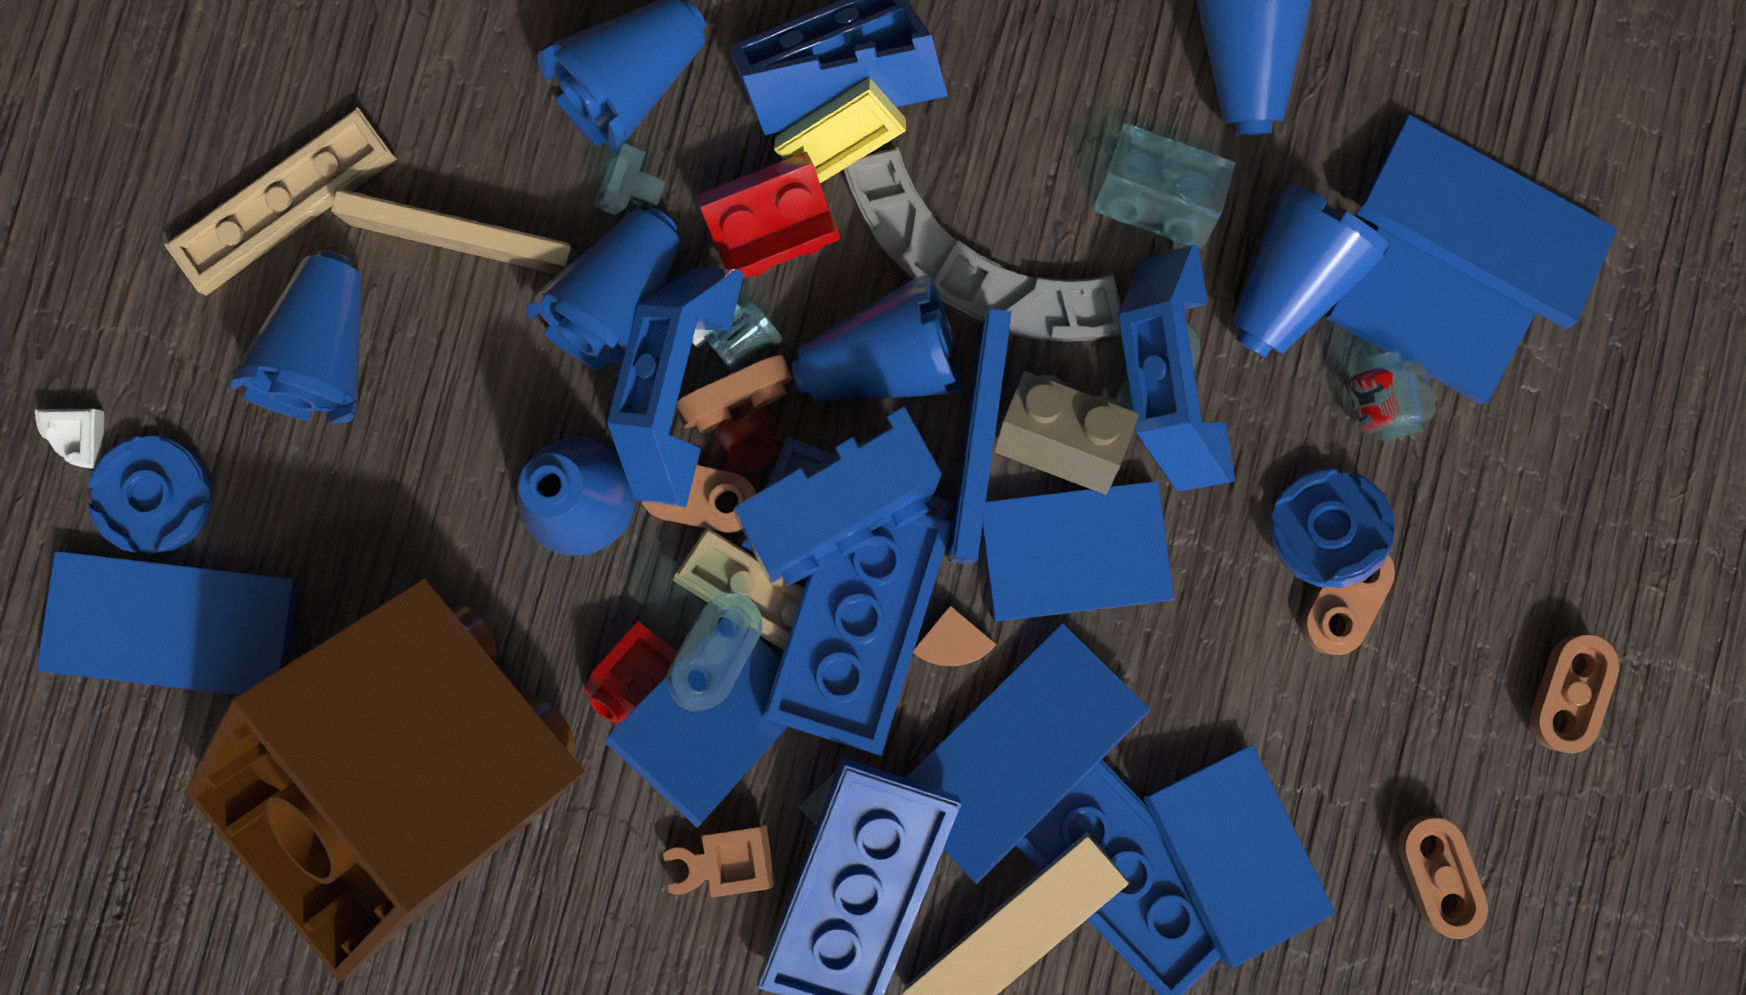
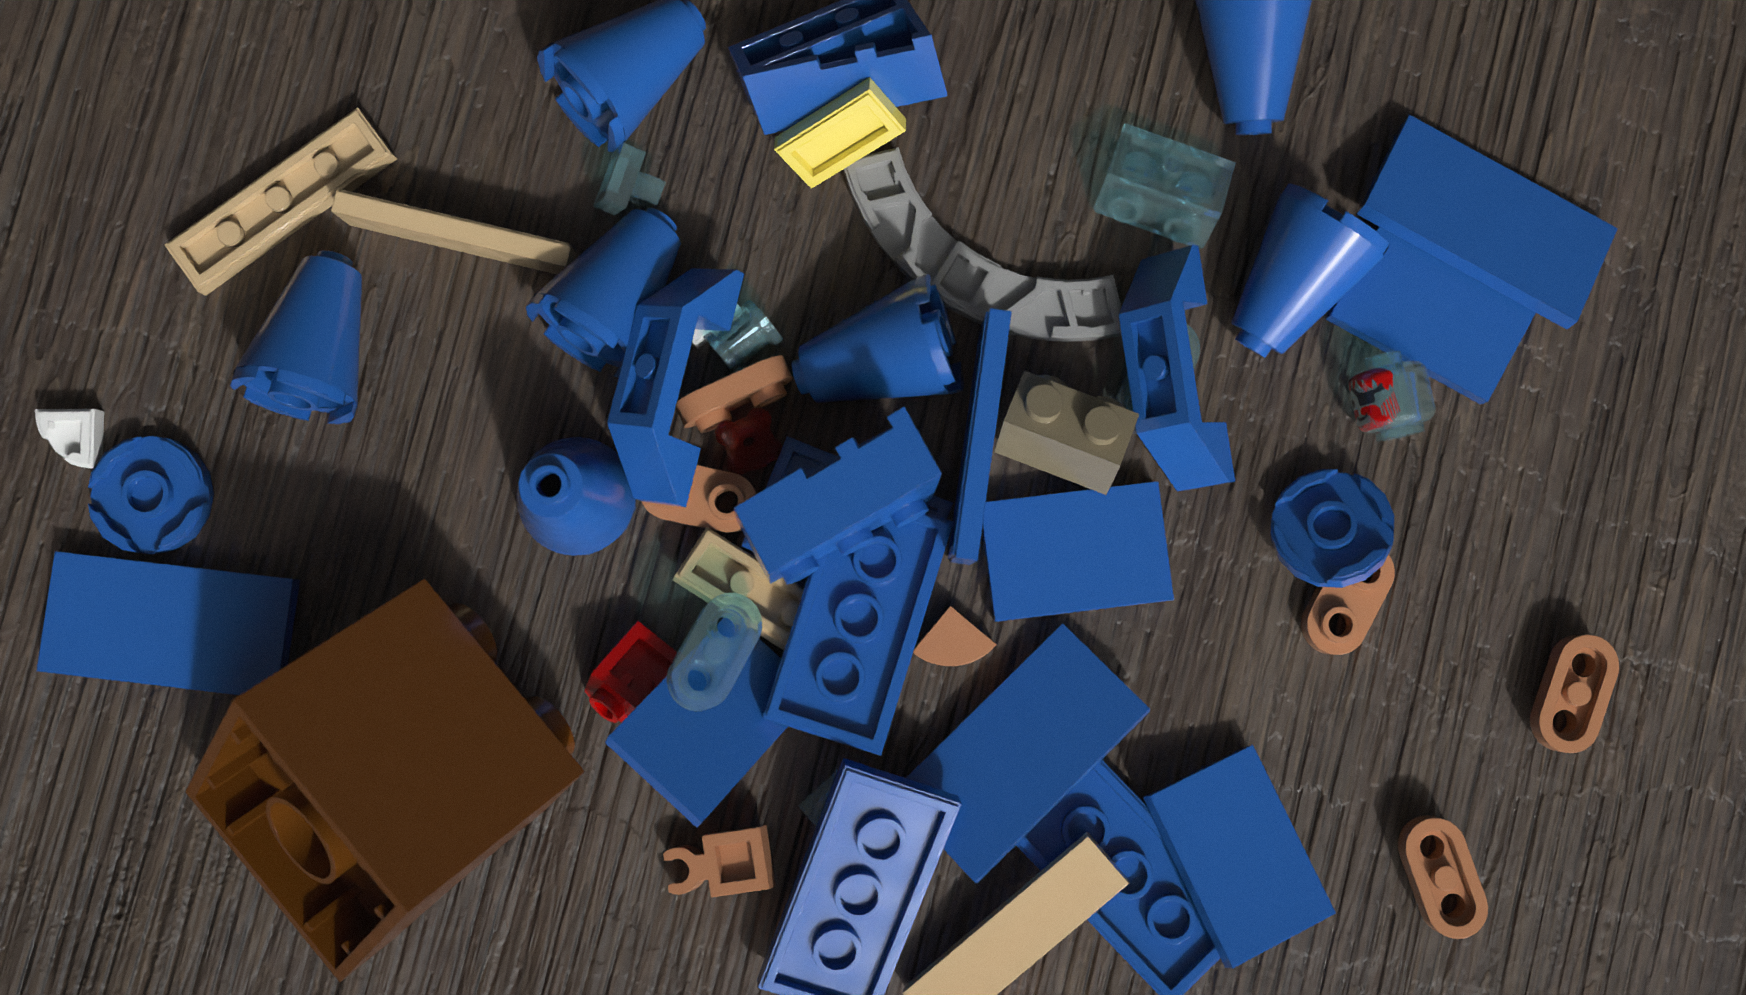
(769, 216): red bracket -> none

